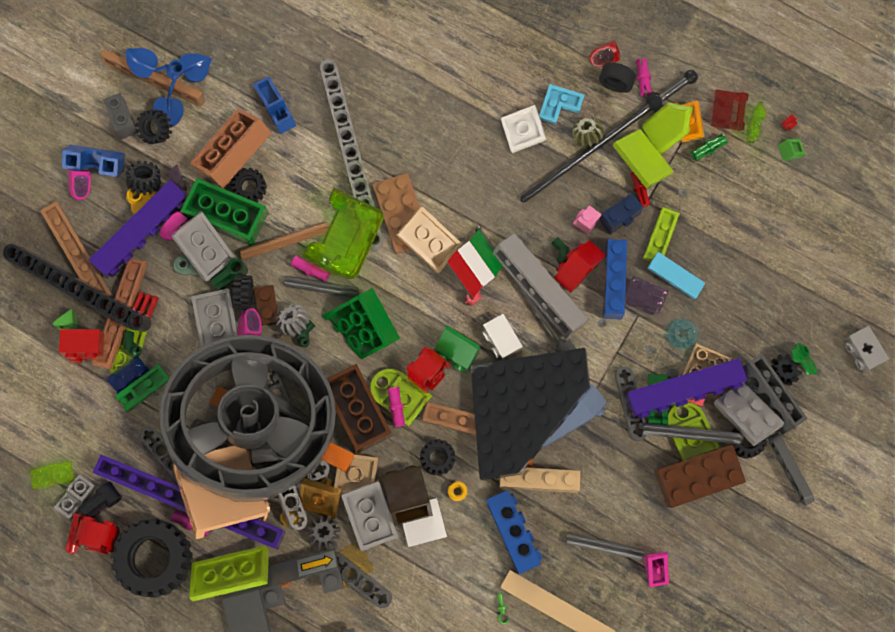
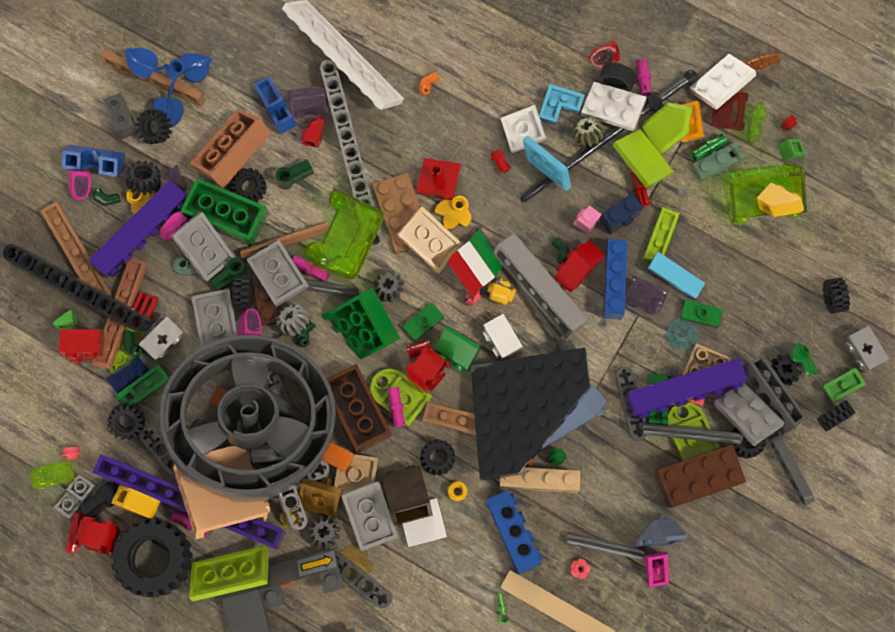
(71, 453): none -> coral plate
(104, 199): none -> dark green arm
(134, 412): none -> black tyre
(135, 502): none -> yellow slope
(151, 342): none -> light grey brick
(277, 273): none -> light grey plate
(295, 173): none -> dark green piece
(307, 102): none -> clear purple brick
(313, 132): none -> red rock
(342, 54): none -> white plate
(381, 288): none -> flat silver gear
(414, 350): none -> red pin
(423, 322): none -> green plate
(425, 83): none -> orange arm
(438, 178): none -> red tile
(452, 214): none -> yellow plate
(500, 160): none -> red pin
(501, 291): none -> yellow head
(547, 163): none -> medium azure tile
(556, 456): none -> green plate
(580, 574): none -> coral plate
(613, 106): none -> white plate
(661, 532): none -> sand blue wedge
(701, 313): none -> green plate
(718, 161): none -> sand green plate
(722, 81): none -> white plate
(744, 187): none -> clear neon green windscreen
(763, 61): none -> clear orange pin
(779, 202): none -> yellow slope
(836, 295): none -> black tyre
(836, 415): none -> black tyre
(843, 385): none -> bright green plate

